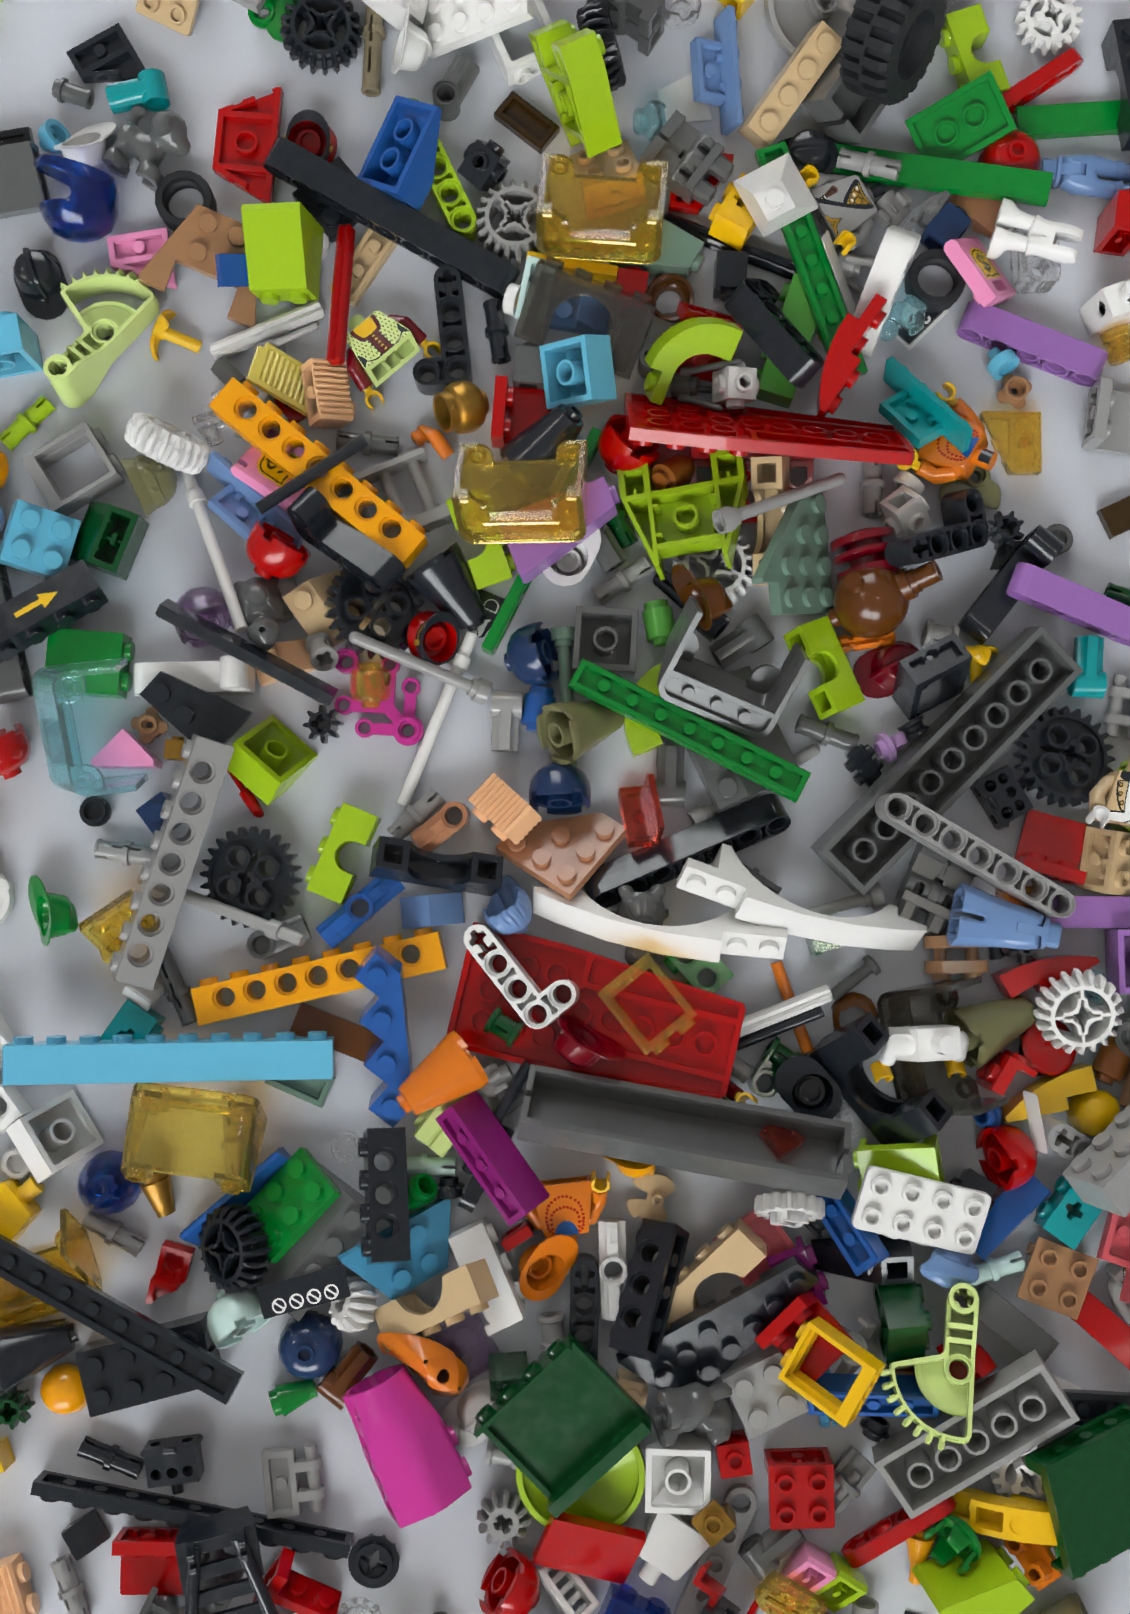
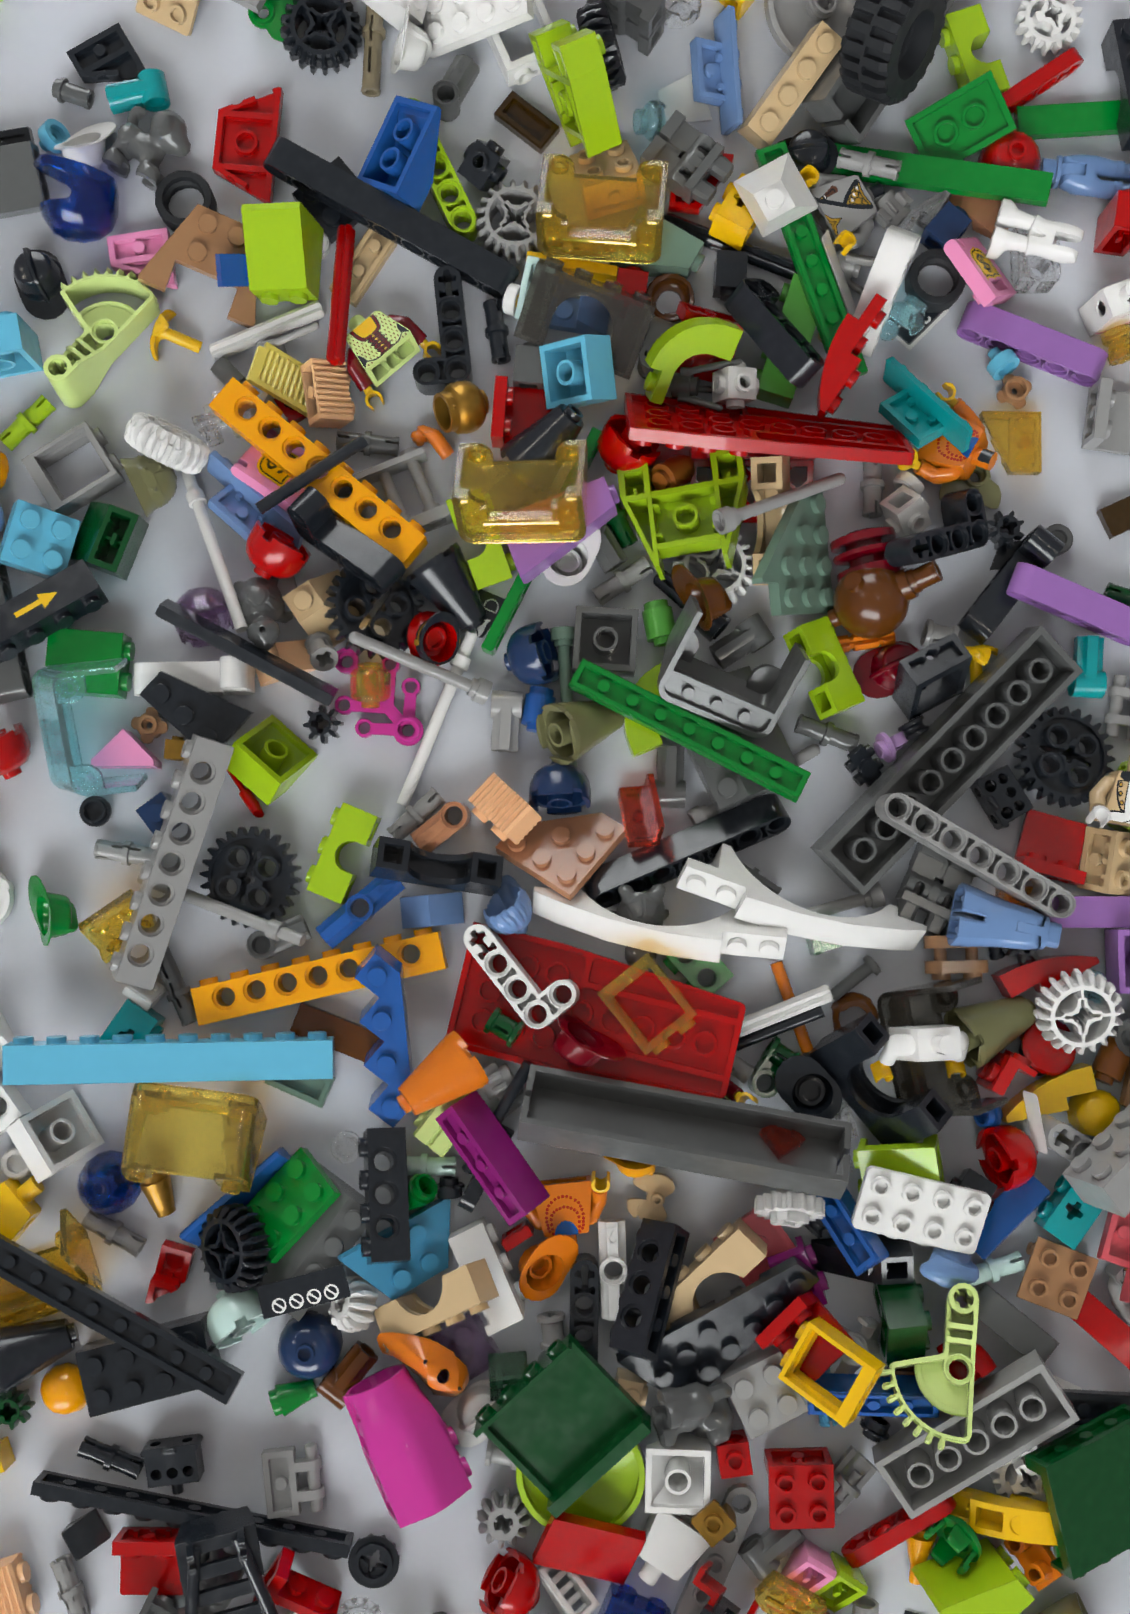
(312, 132): red piece -> none

